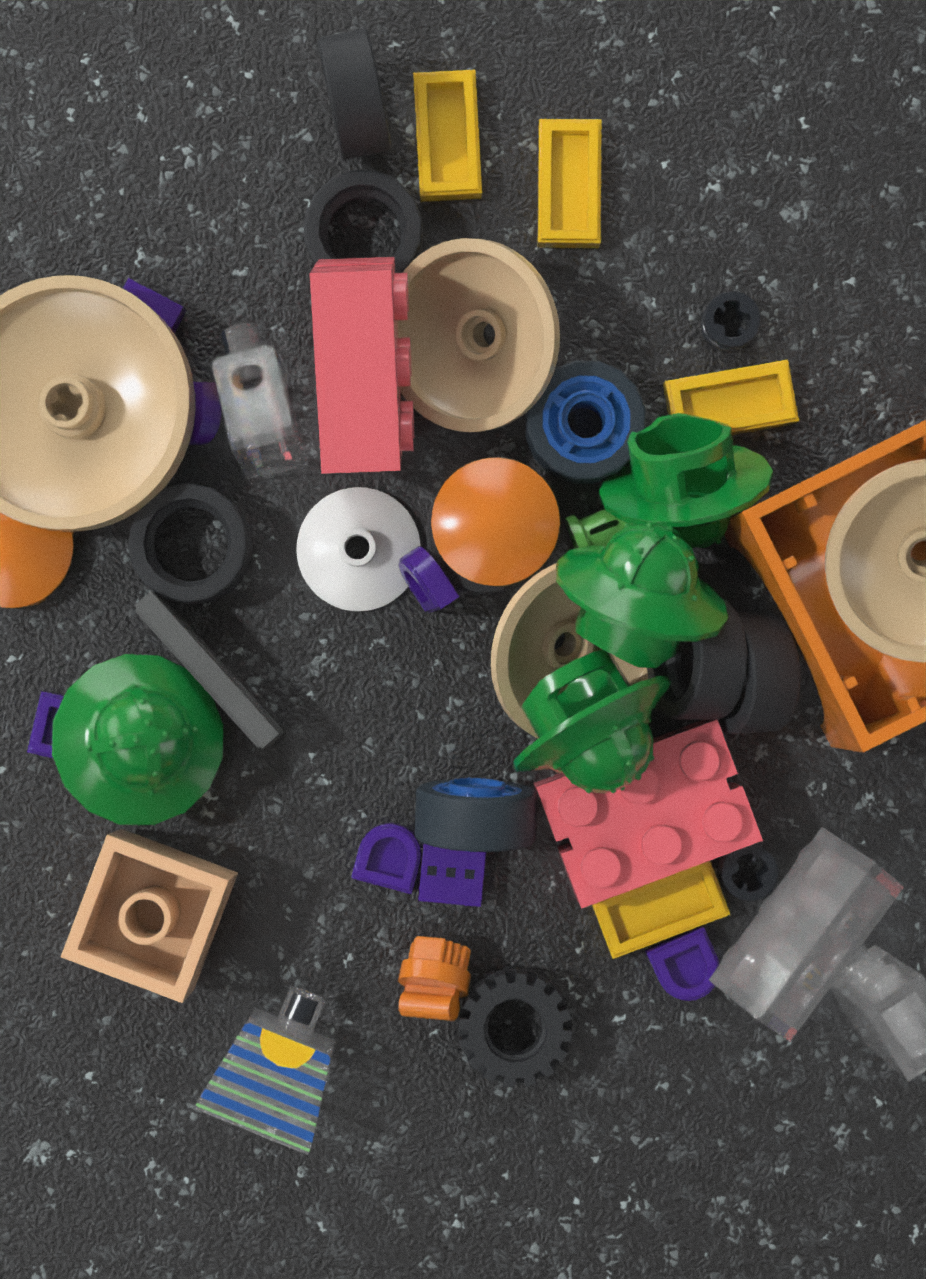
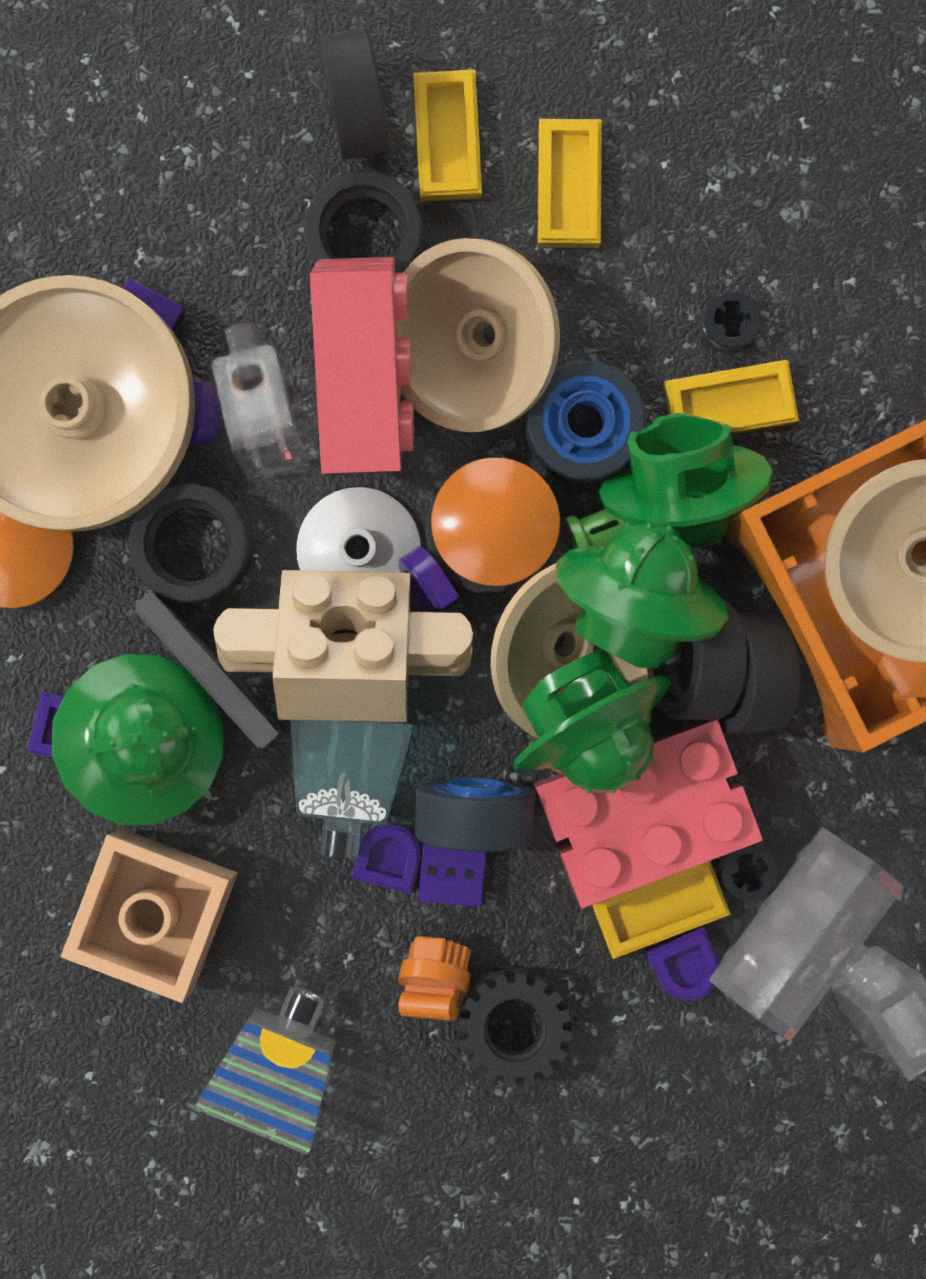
(343, 673): none -> tan brick
(347, 776): none -> clear light blue torso

